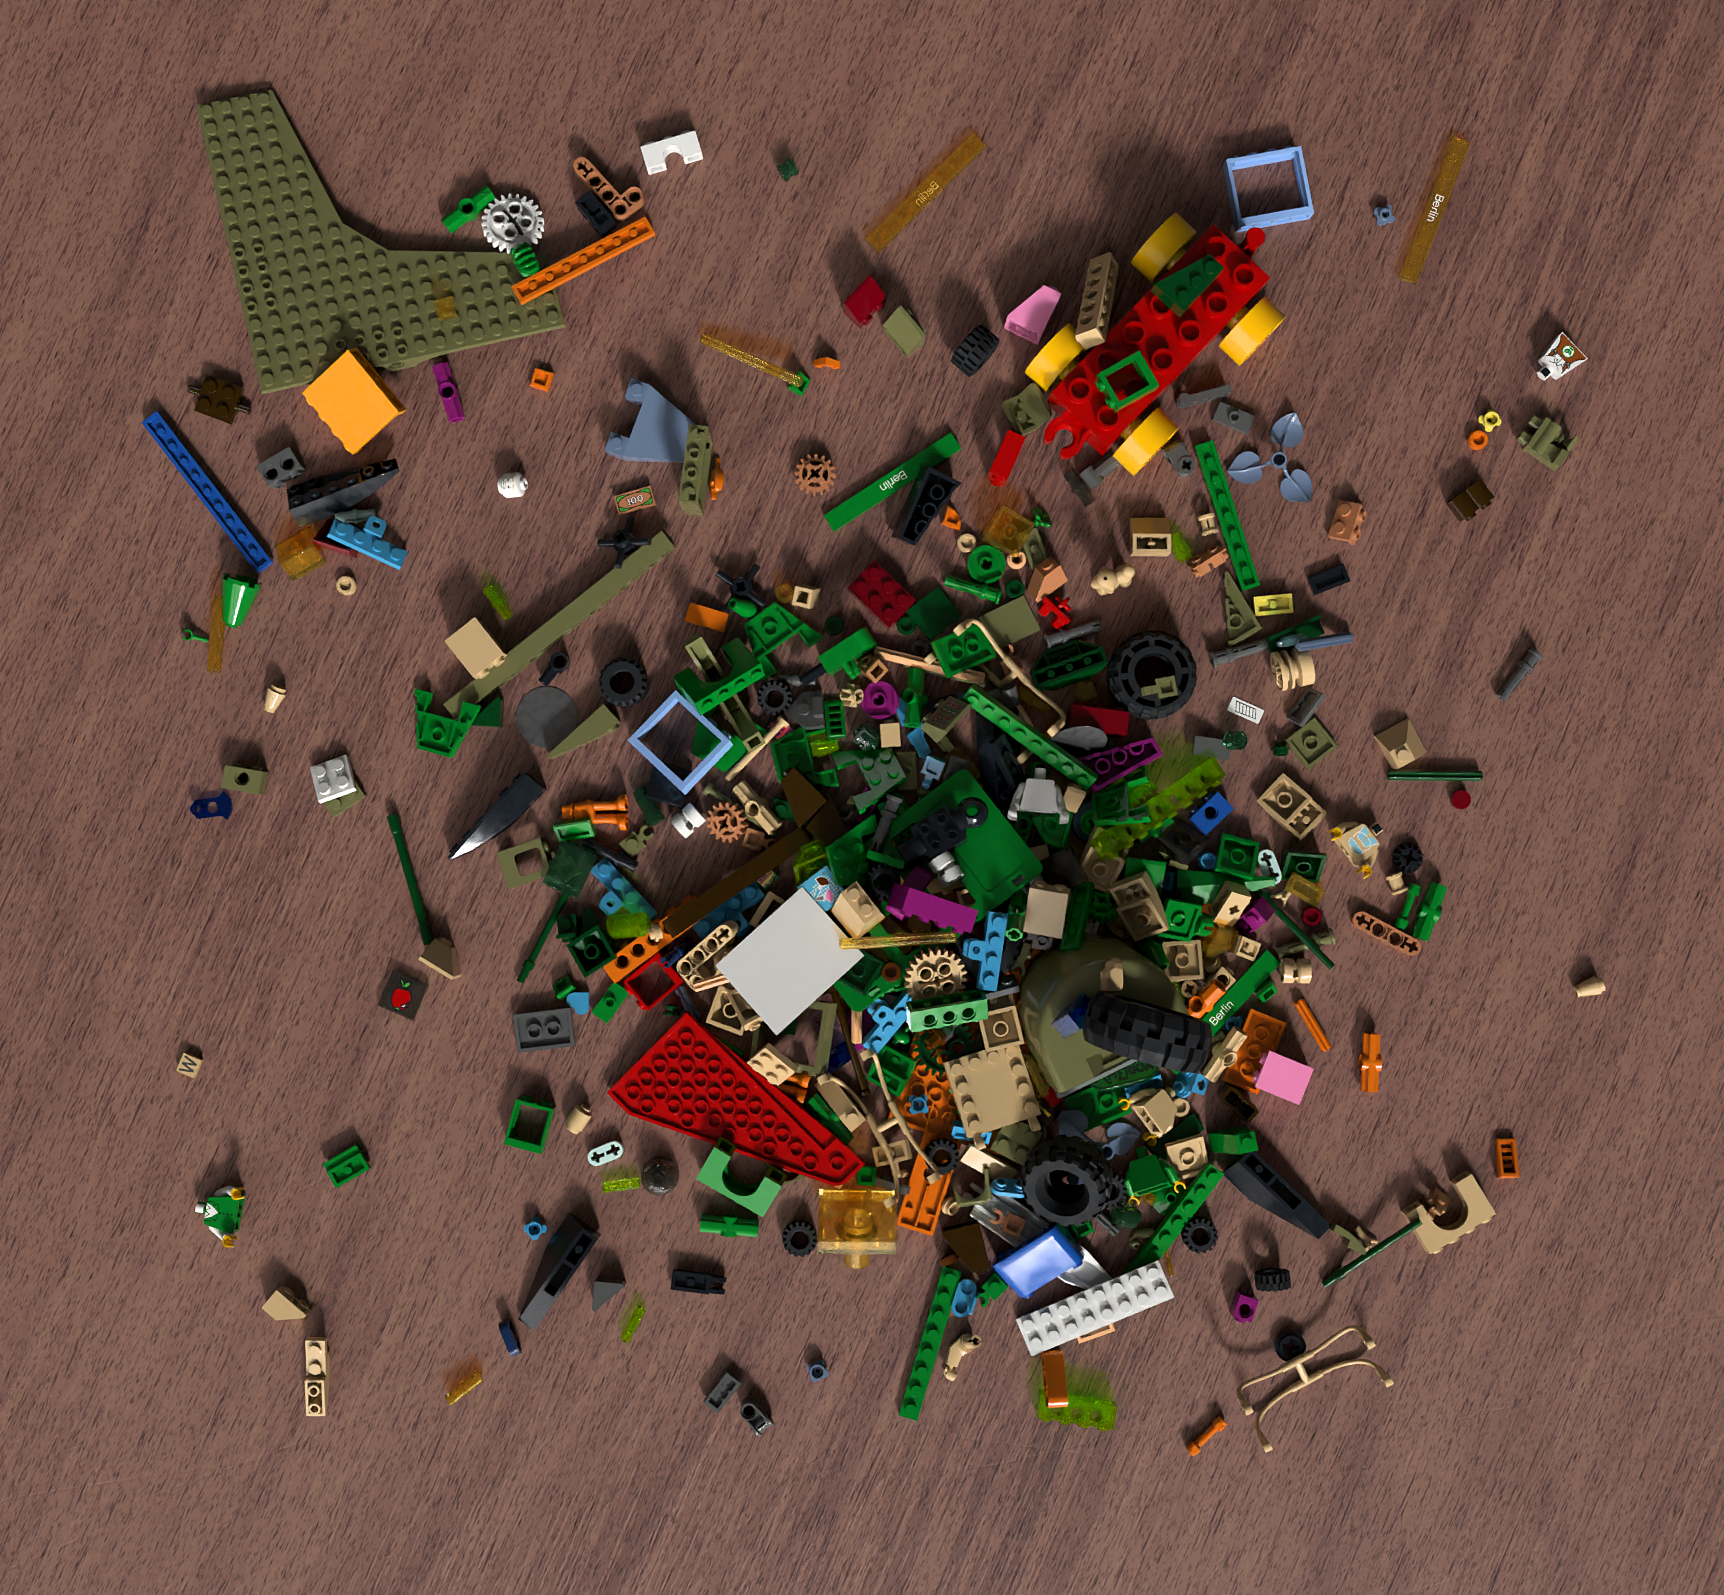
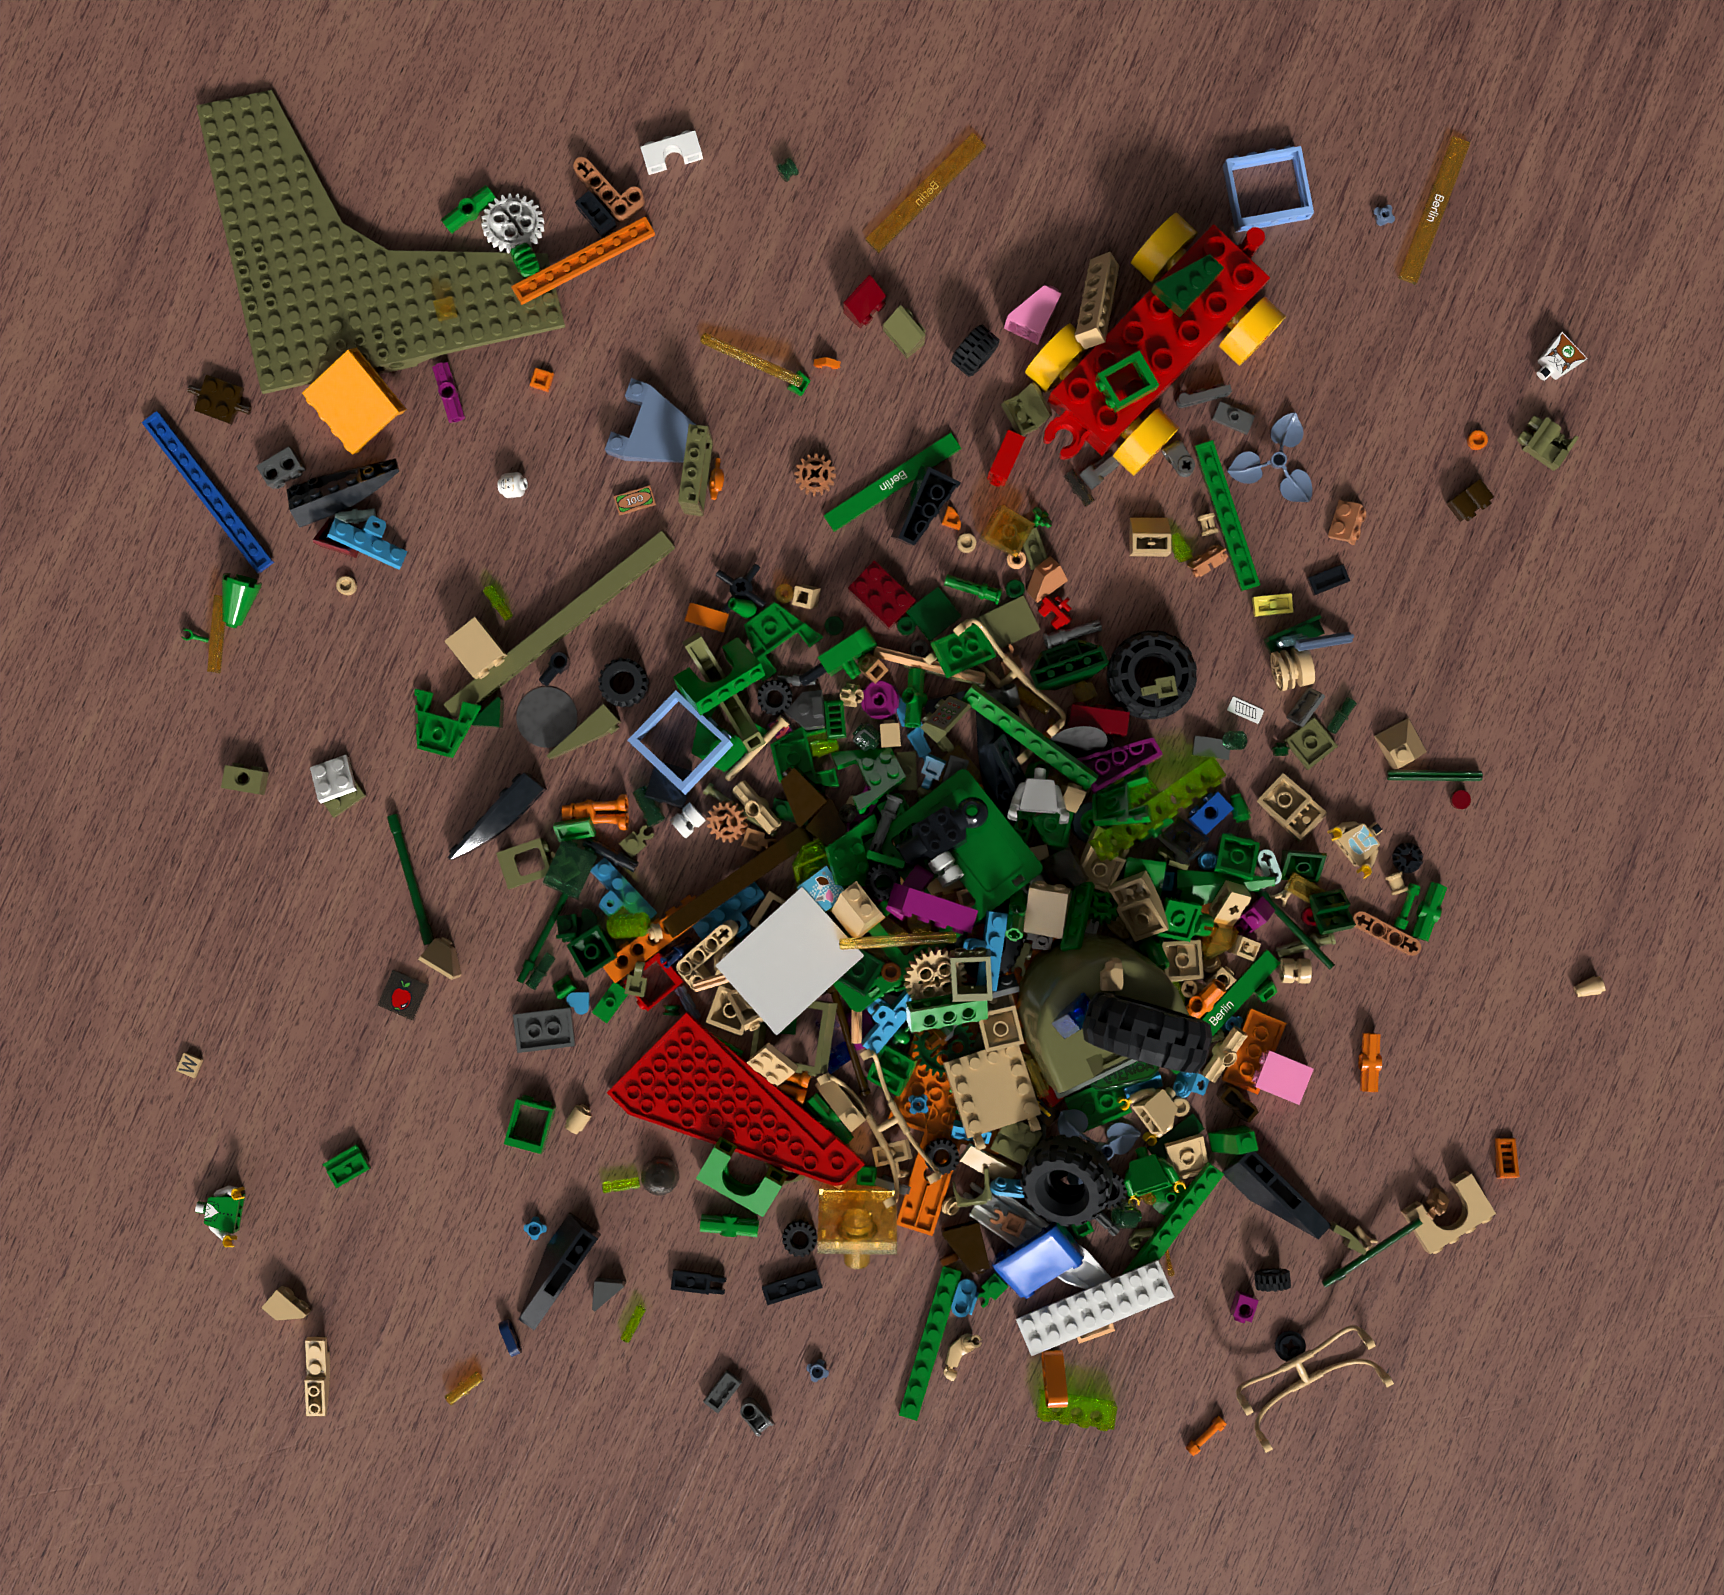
(224, 807): clear blue piece -> none
(274, 697): tan cone -> none
(299, 554): clear yellow slope -> none
(540, 971): none -> clear green axle
(607, 1157): light aqua beam -> none
(624, 542): black bar -> none
(636, 983): none -> olive plate
(766, 880): tile -> none
(792, 1286): none -> black plate
(971, 993): none -> olive window
(991, 555): green plate -> none
(1108, 579): tan animal -> none
(1210, 1239): black tyre -> none
(1229, 654): dark grey pin -> none
(1241, 618): olive wing -> none
(1241, 811): none -> green cone
(1312, 1025): orange axle -> none
(1331, 911): none -> dark green slope
(1341, 715): none -> clear green axle
(1495, 420): light yellow plate -> none
(1523, 668): dark grey pin -> none

